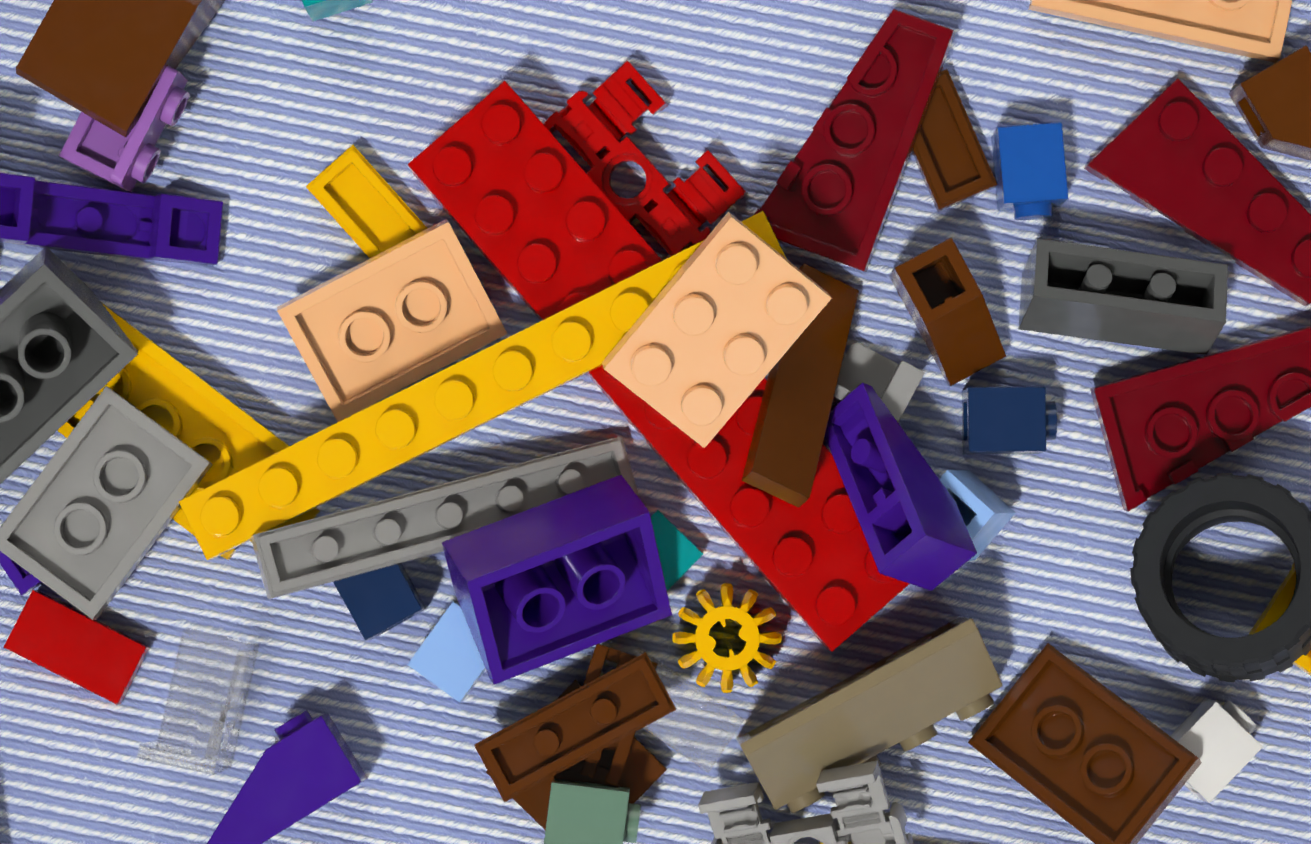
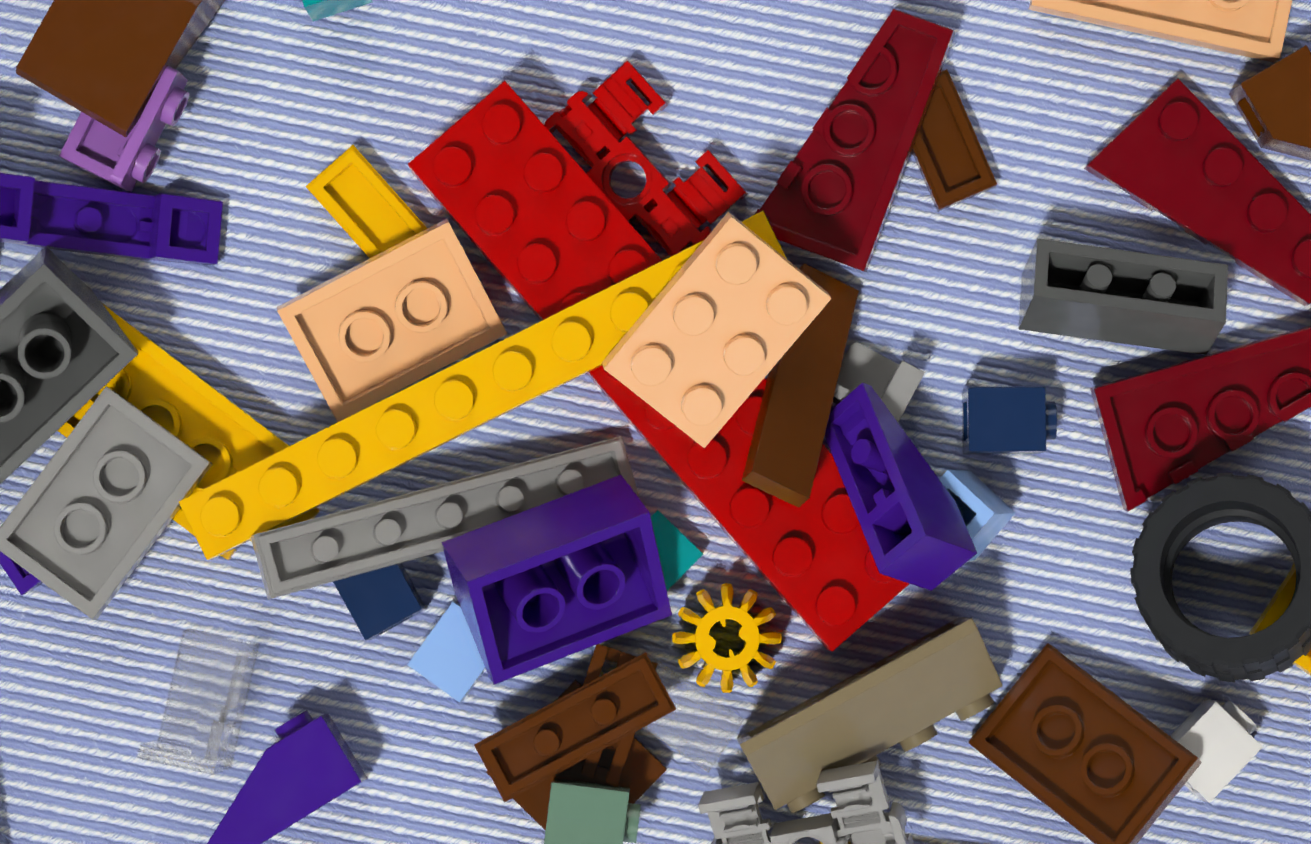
(76, 647): red tile -> none
(948, 311): reddish brown slope -> none
(1029, 169): blue brick -> none

